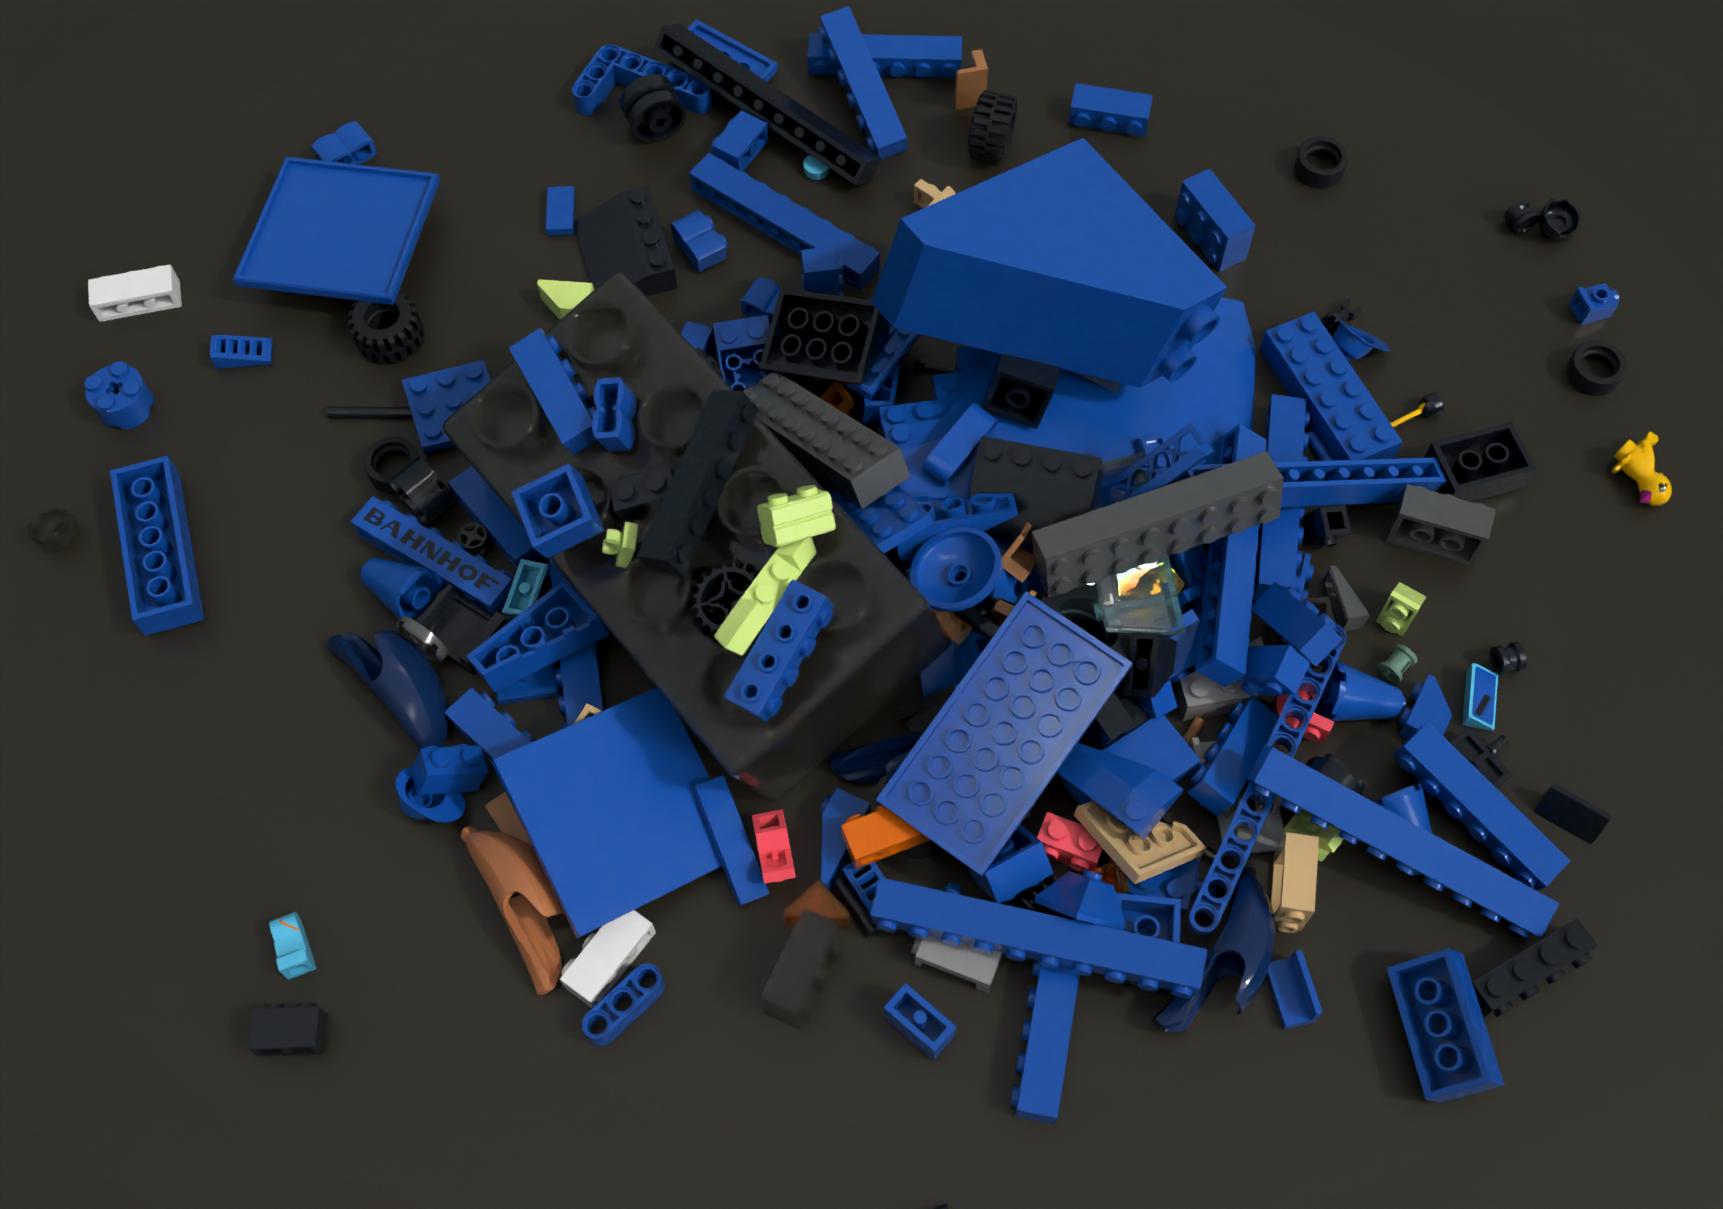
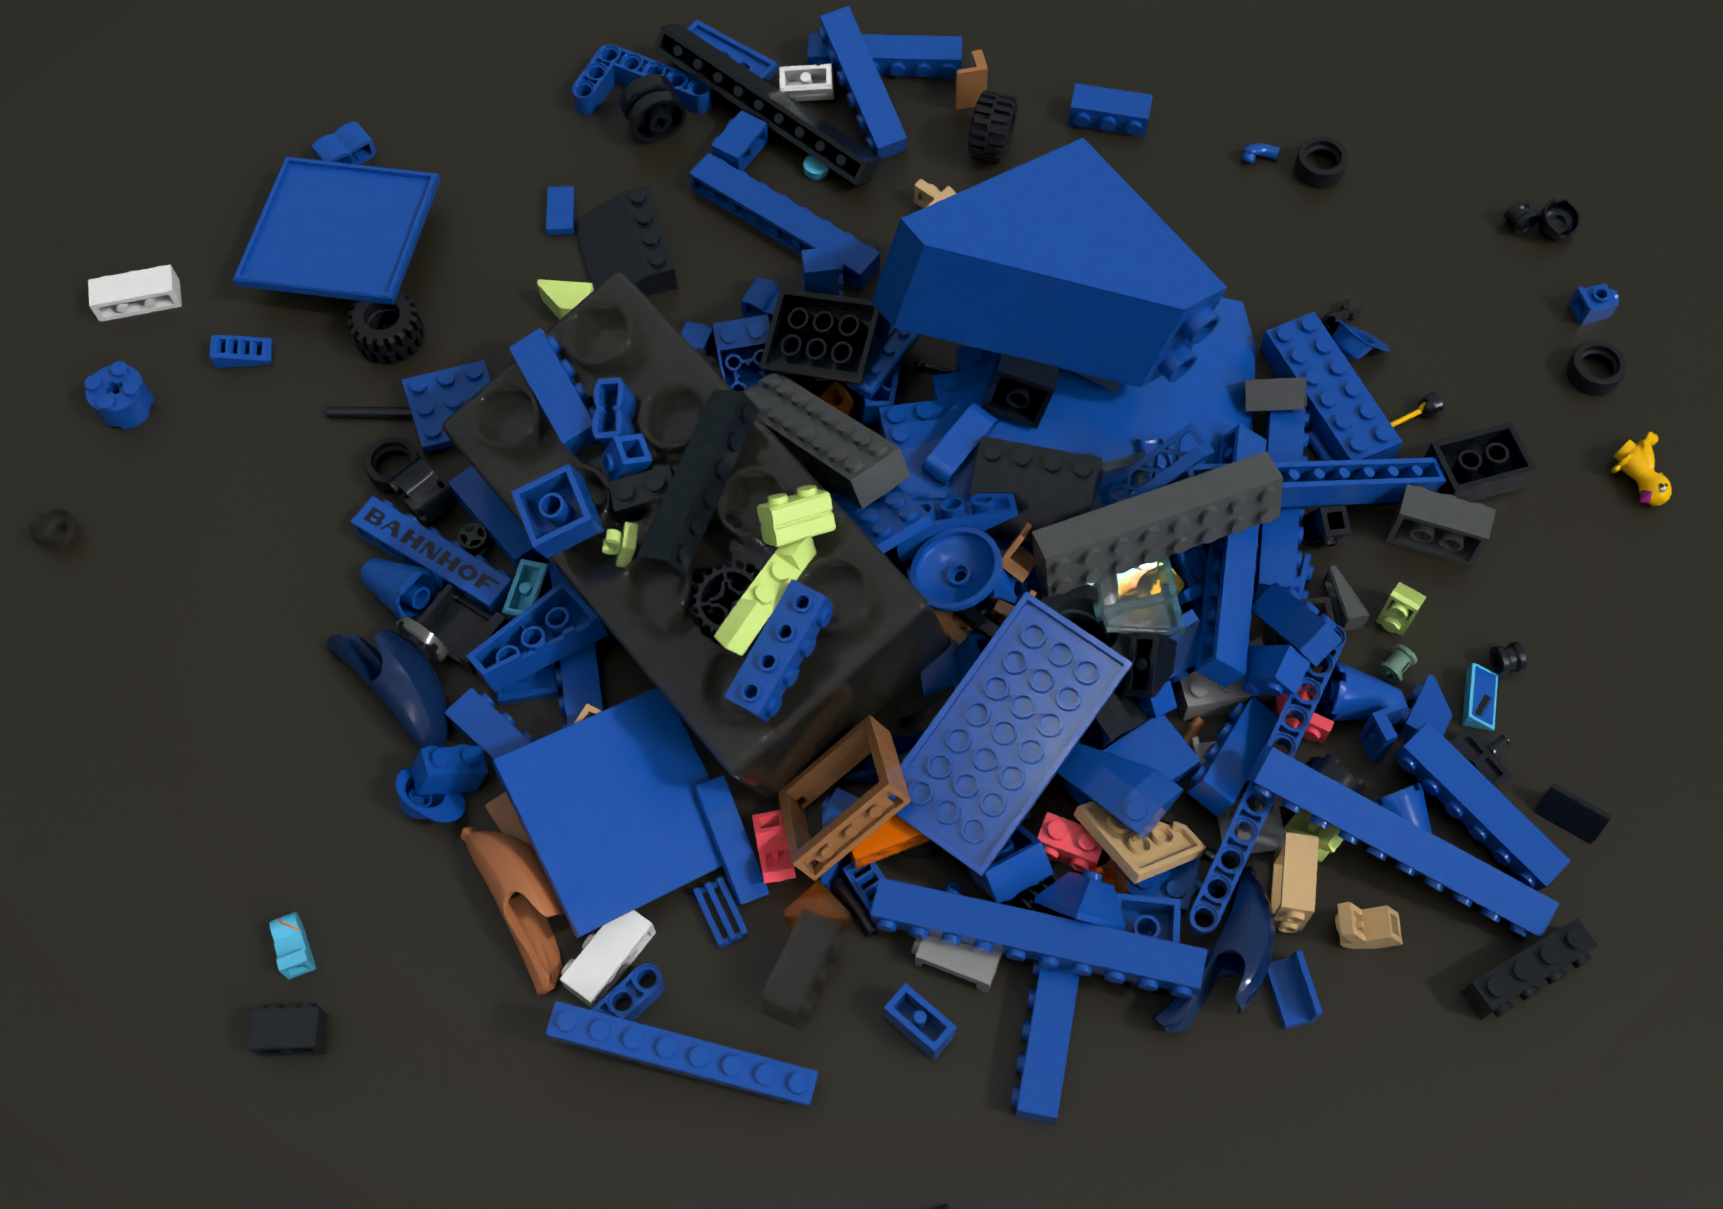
(156, 546): blue brick -> none
(626, 455): none -> blue brick
(681, 1054): none -> blue brick
(699, 240): blue brick -> none
(710, 889): none -> blue tile
(807, 82): none -> white brick
(861, 817): none -> medium nougat window
(1214, 220): blue brick -> none
(1259, 149): none -> blue arm
(1276, 394): none -> dark grey hinge
(1367, 927): none -> tan brick
(1379, 731): none -> blue panel
(1444, 1026): blue brick -> none

